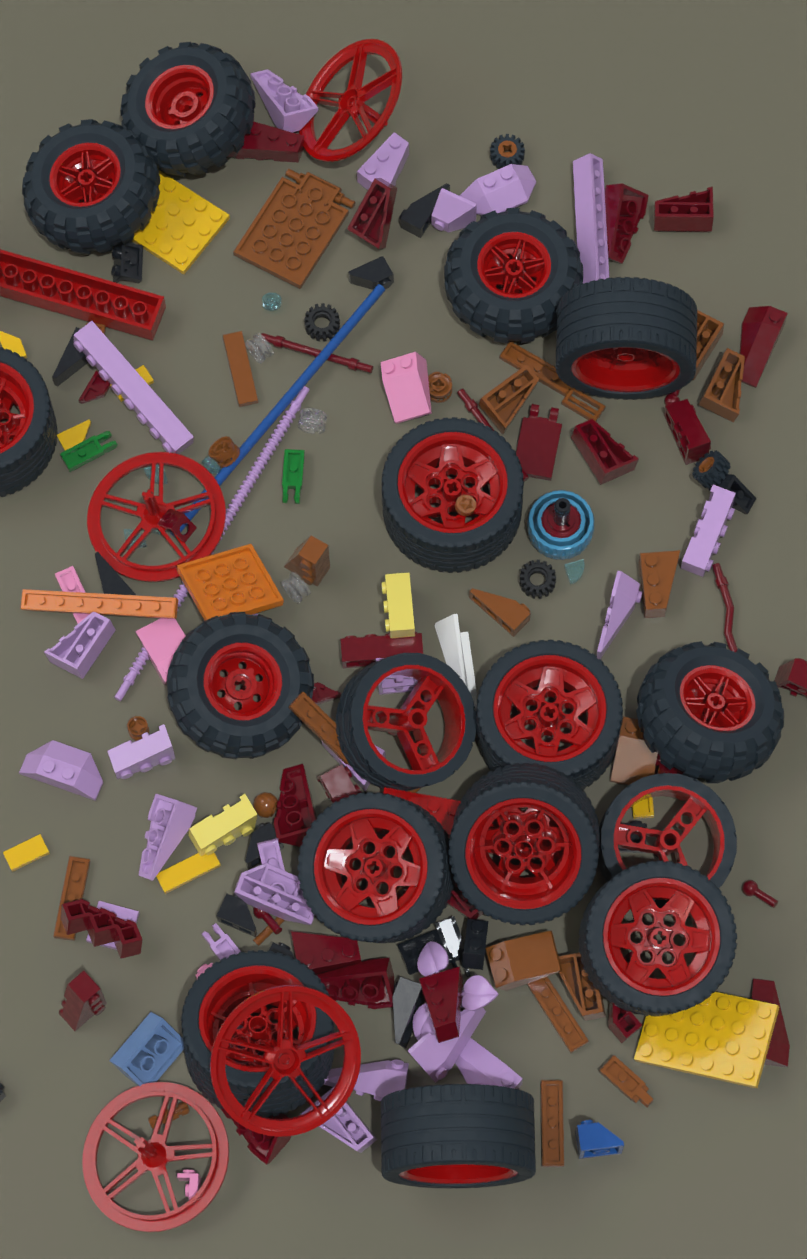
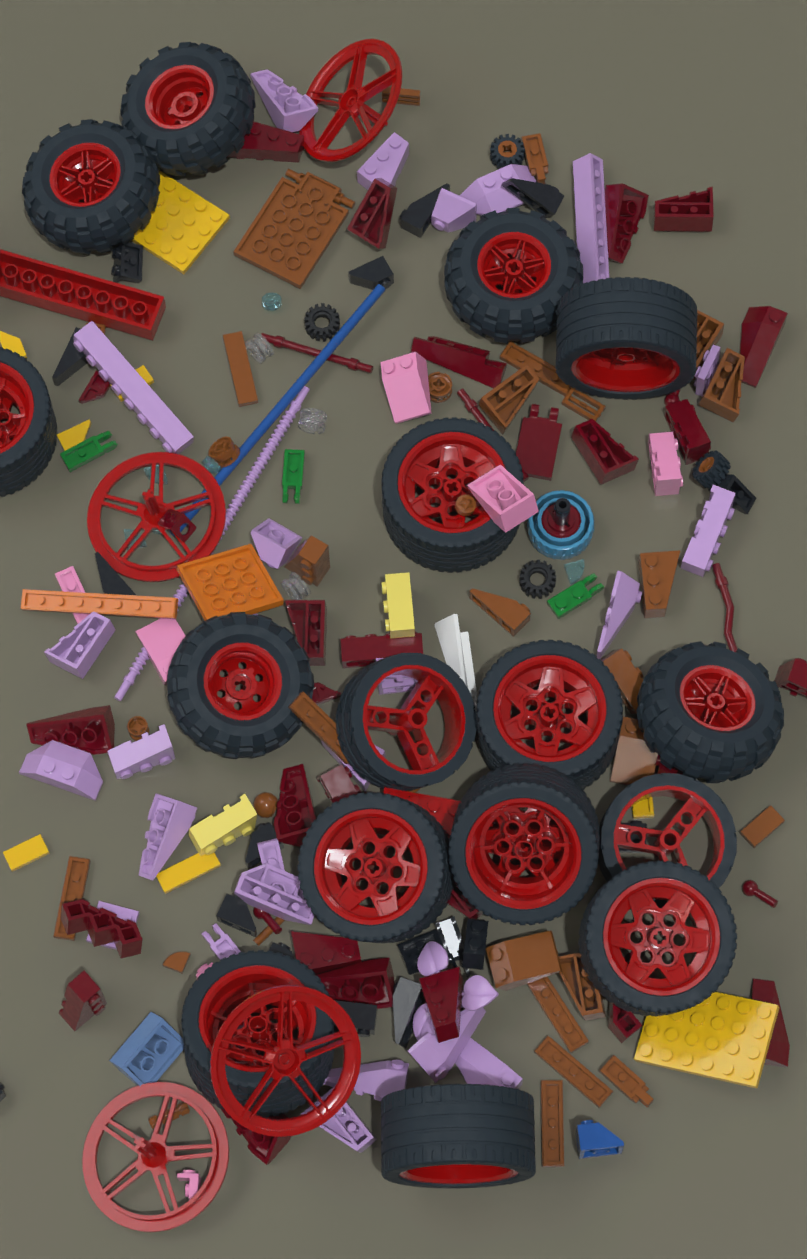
(84, 729): none -> dark red wedge
(177, 961): none -> dark orange tile
(274, 543): none -> lavender slope
(310, 627): none -> dark red wedge
(362, 1016): none -> black brick
(406, 96): none -> dark orange tile
(461, 359): none -> dark red wedge
(504, 498): none -> bright pink slope
(535, 156): none -> dark orange hinge
(538, 196): none -> black slope
(573, 1071): none -> dark orange tile
(574, 596): none -> green hinge
(626, 675): none -> dark orange wedge
(665, 463): none -> bright pink wedge
(705, 372): none -> lavender plate
(762, 826): none -> dark orange tile

